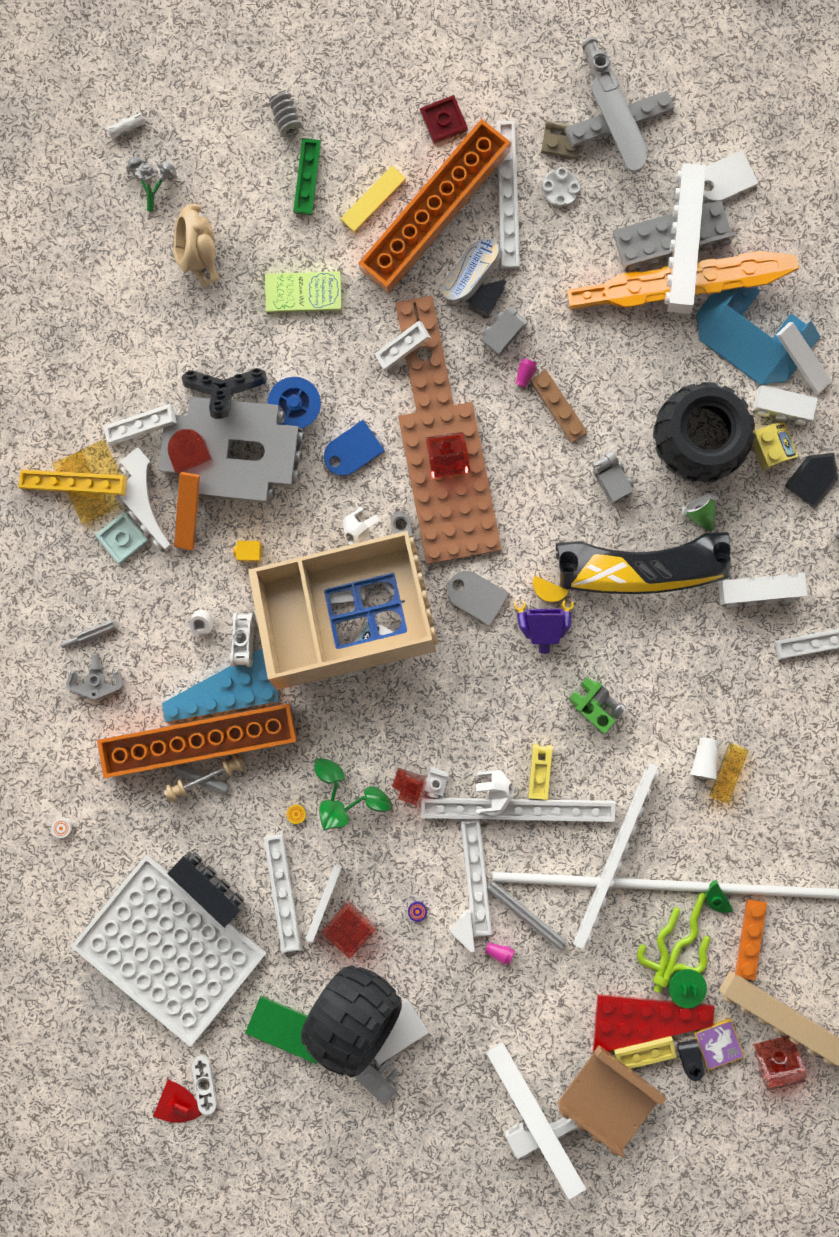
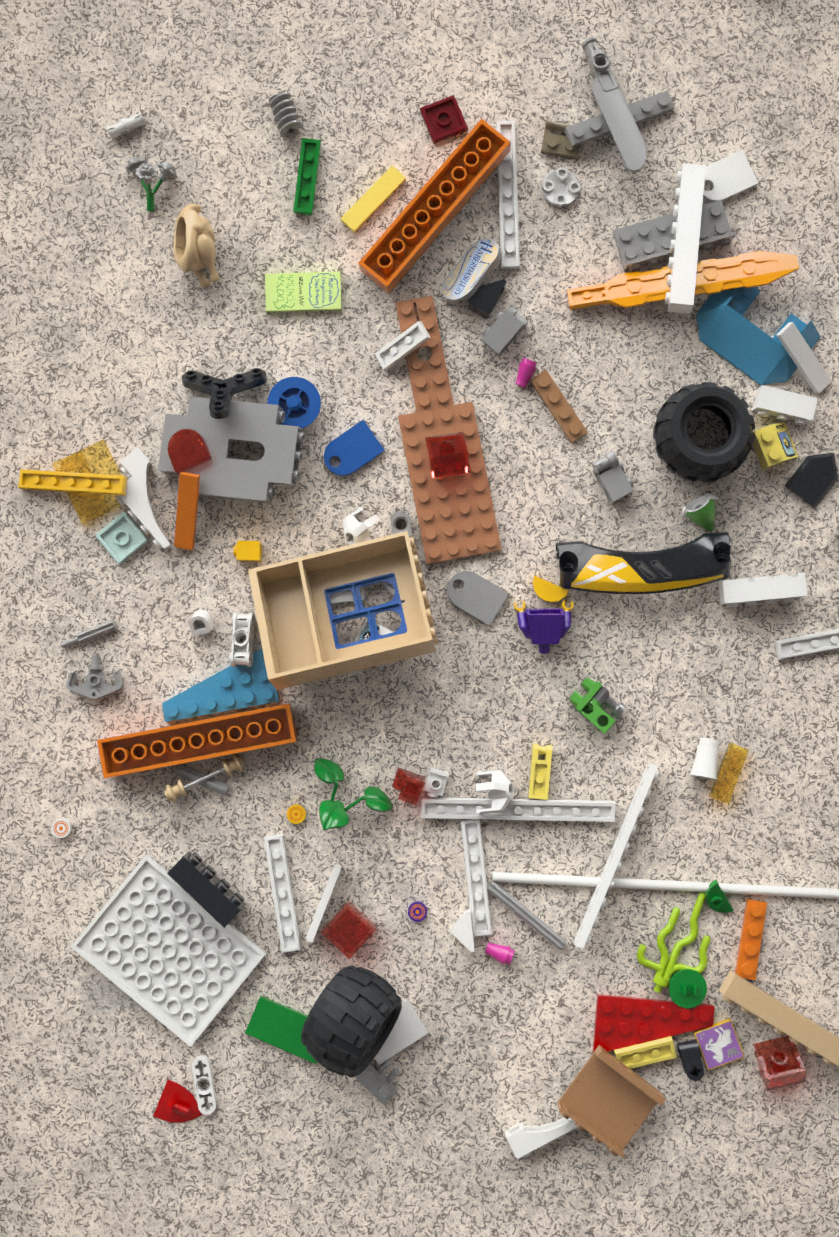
(140, 424): white tile -> none
(536, 1121): white tile -> none

